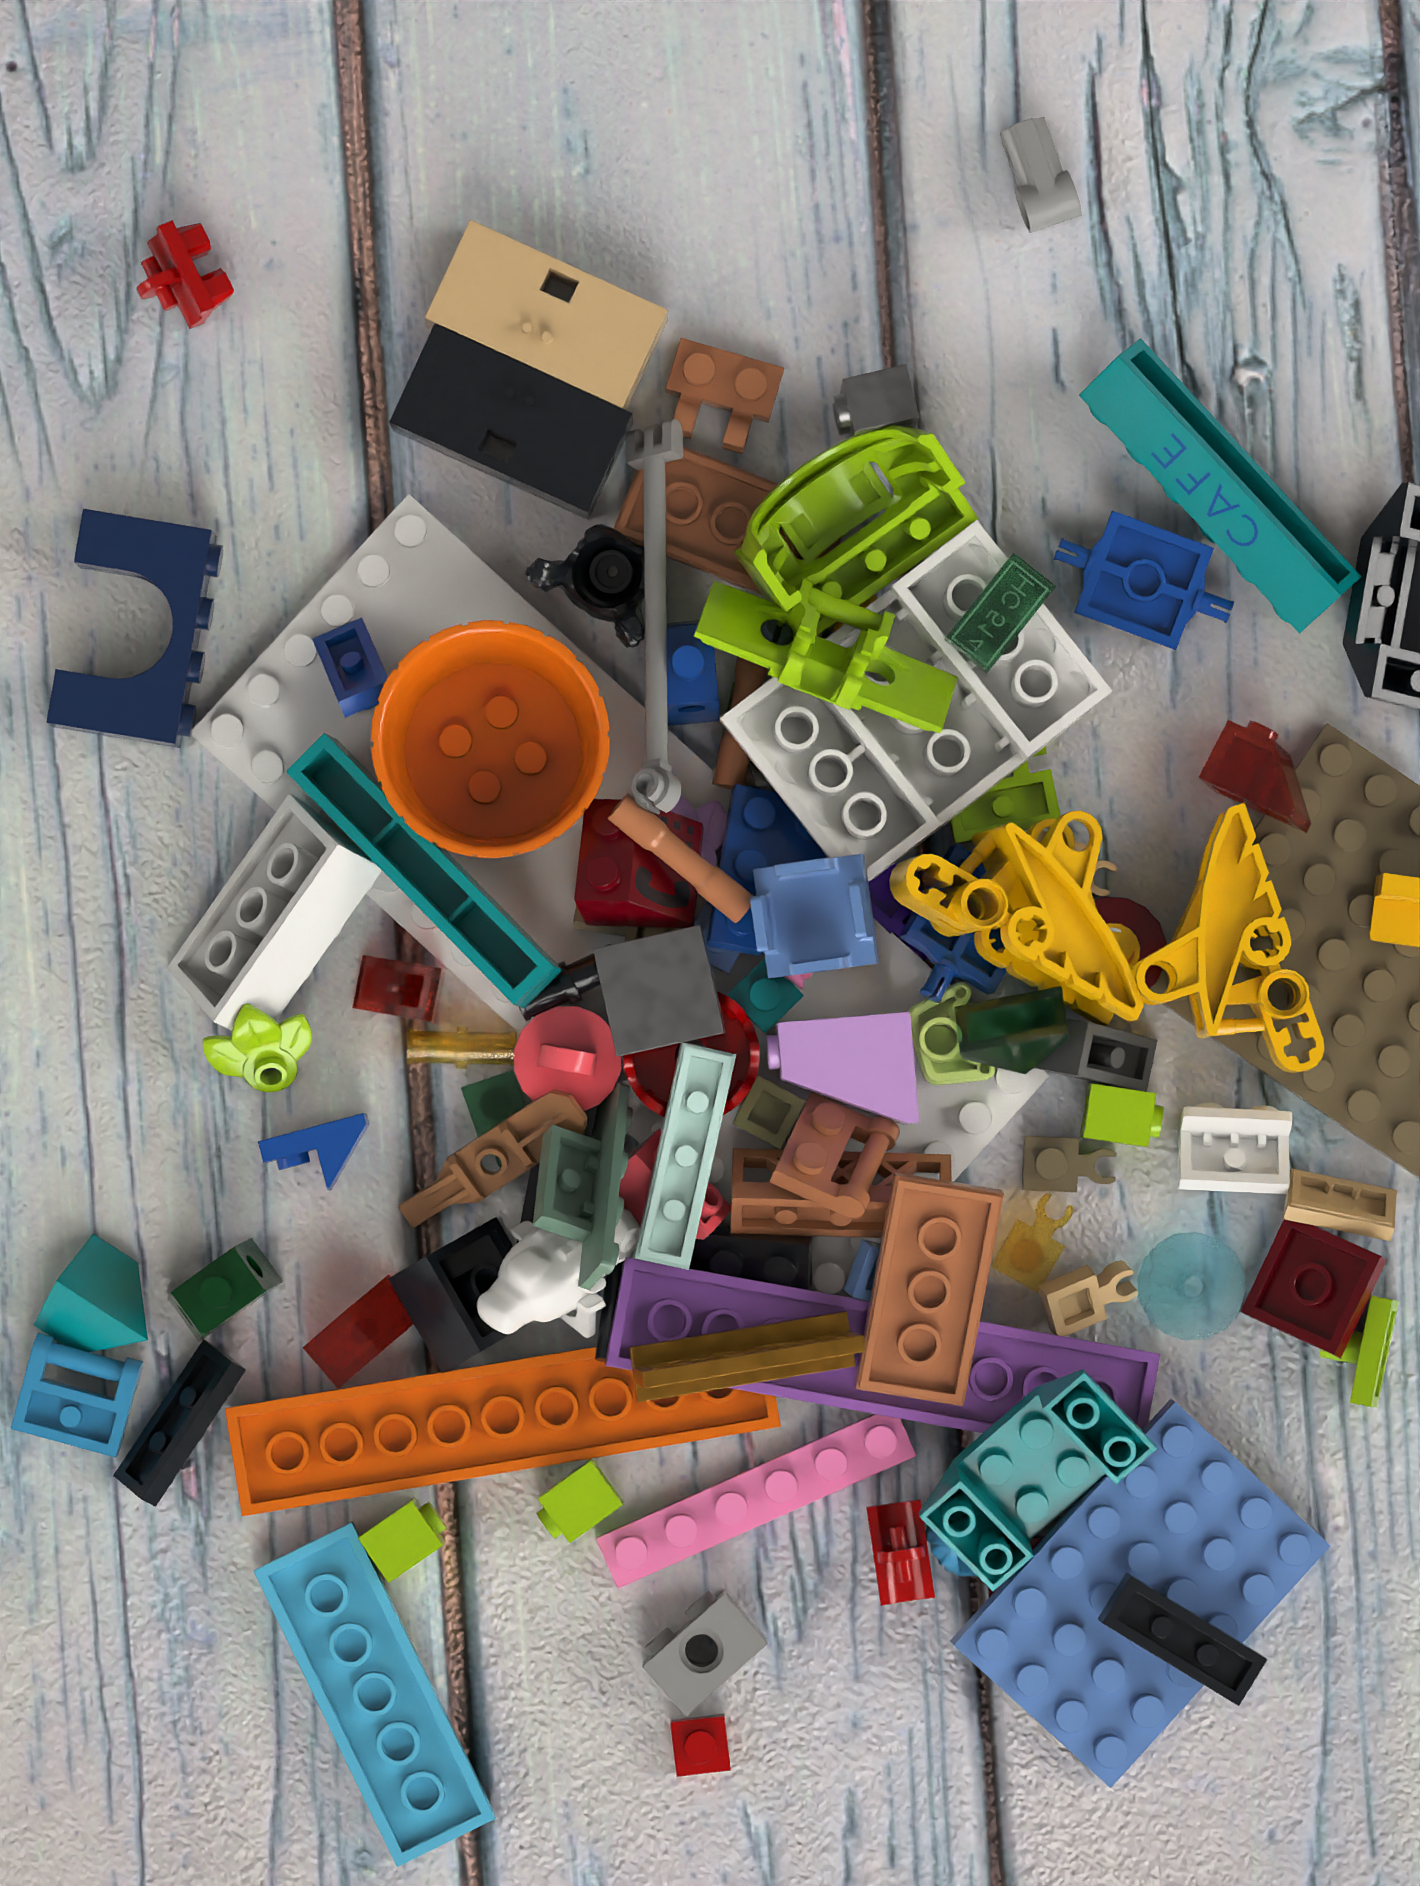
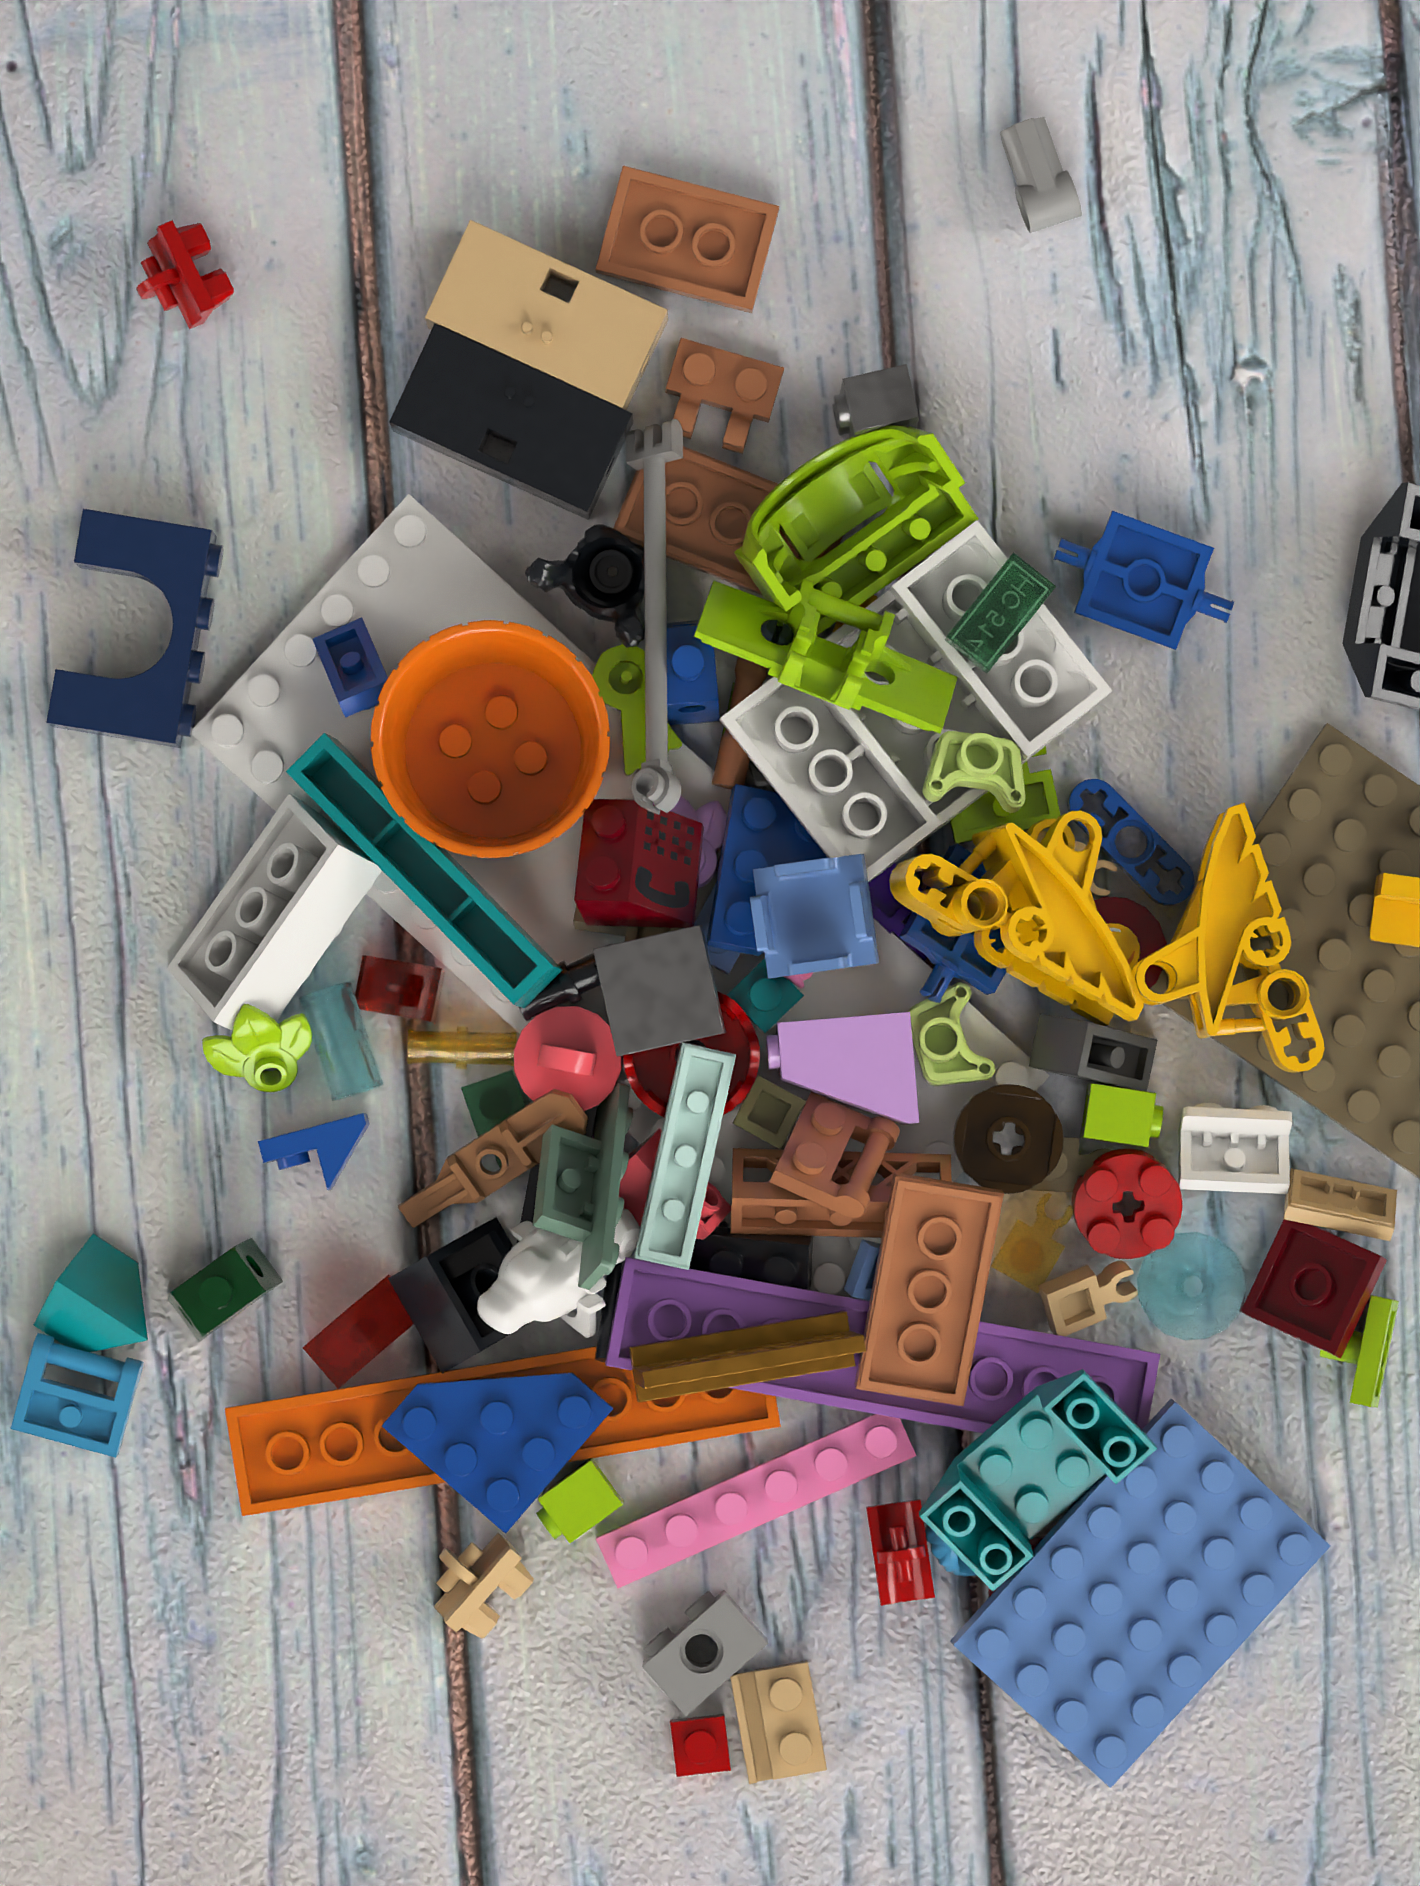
(179, 1423): black plate -> none
(341, 1041): none -> clear light blue pin
(375, 1694): medium azure plate -> none
(404, 1538): lime brick -> none
(473, 1579): none -> tan hips
(498, 1435): none -> blue plate
(622, 685): none -> lime piece
(654, 836): nougat piece -> none
(687, 239): none -> nougat plate
(778, 1722): none -> tan plate
(976, 763): none -> yellowish green piece
(1013, 1029): clear green slope -> none
(1032, 1118): none -> dark brown plate
(1104, 1183): none -> red plate
(1150, 879): none -> blue beam
(1182, 1639): black plate -> none
(1219, 485): teal brick -> none
(1258, 772): clear red slope -> none

